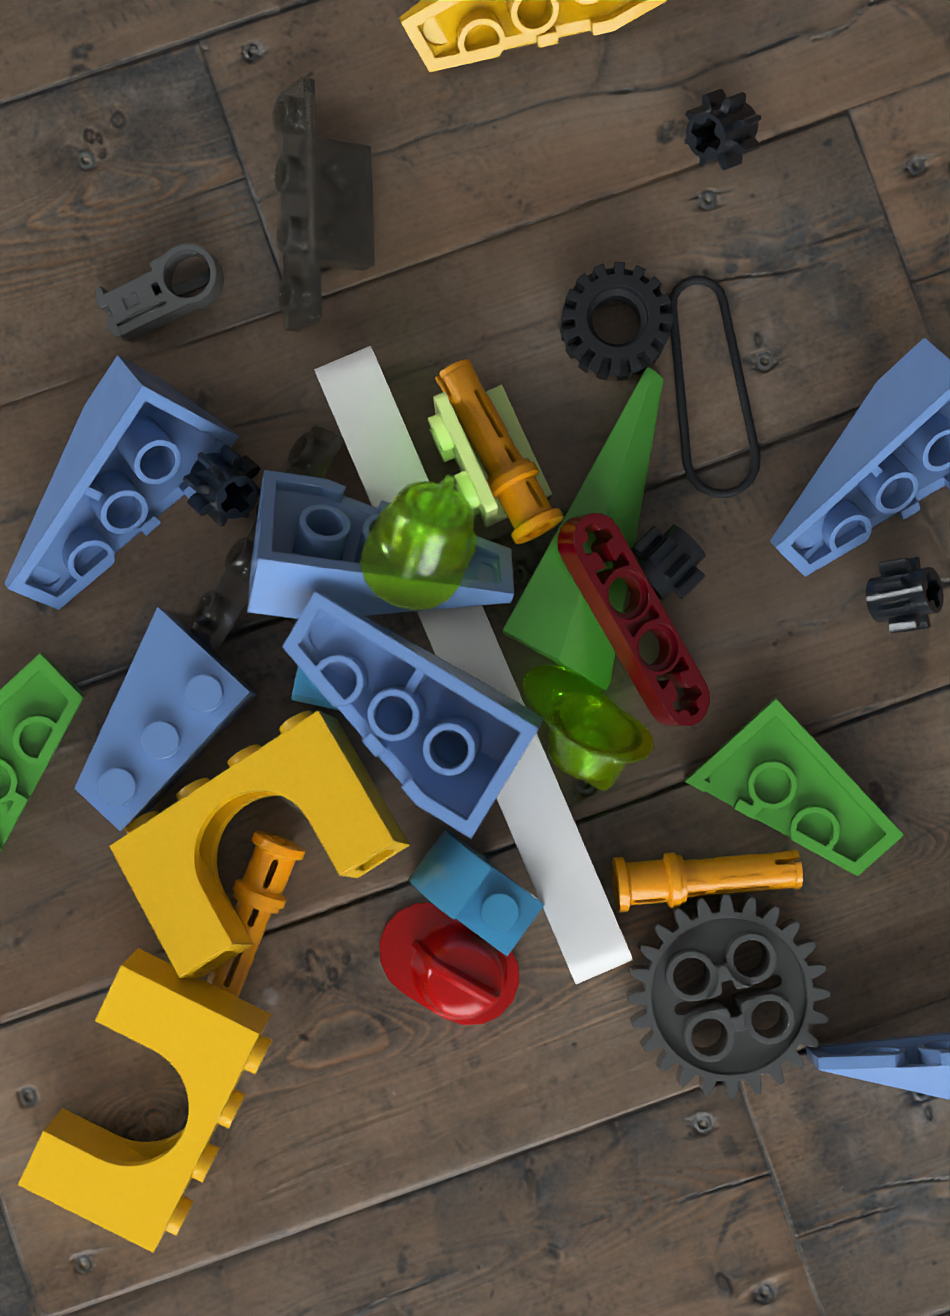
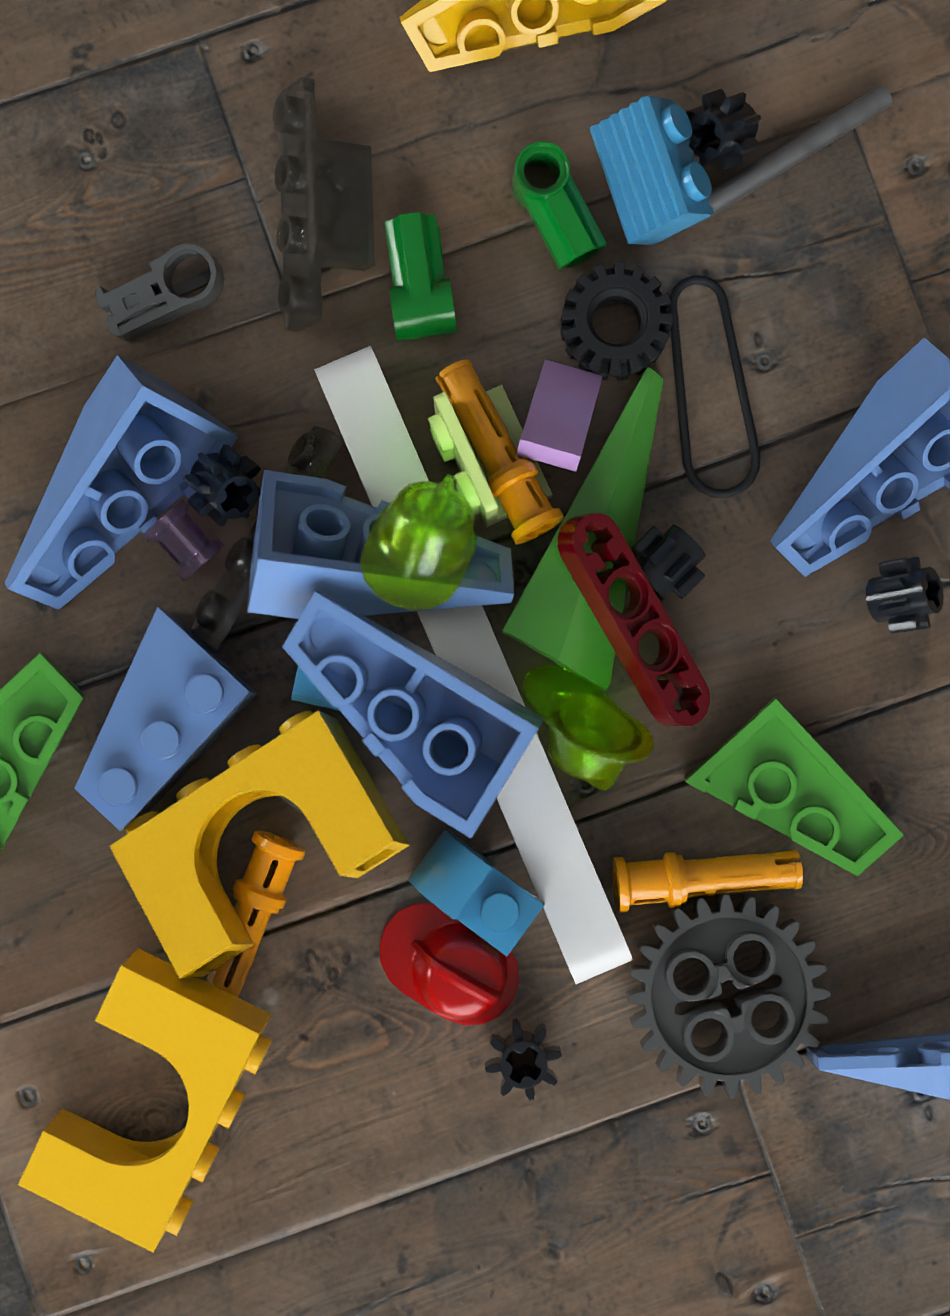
(183, 540): none -> clear purple bush
(419, 291): none -> green piece
(527, 1076): none -> black gear
(559, 209): none -> green piece
(559, 415): none -> lavender tile
(652, 170): none -> dark azure brick
(798, 149): none -> flat silver bar

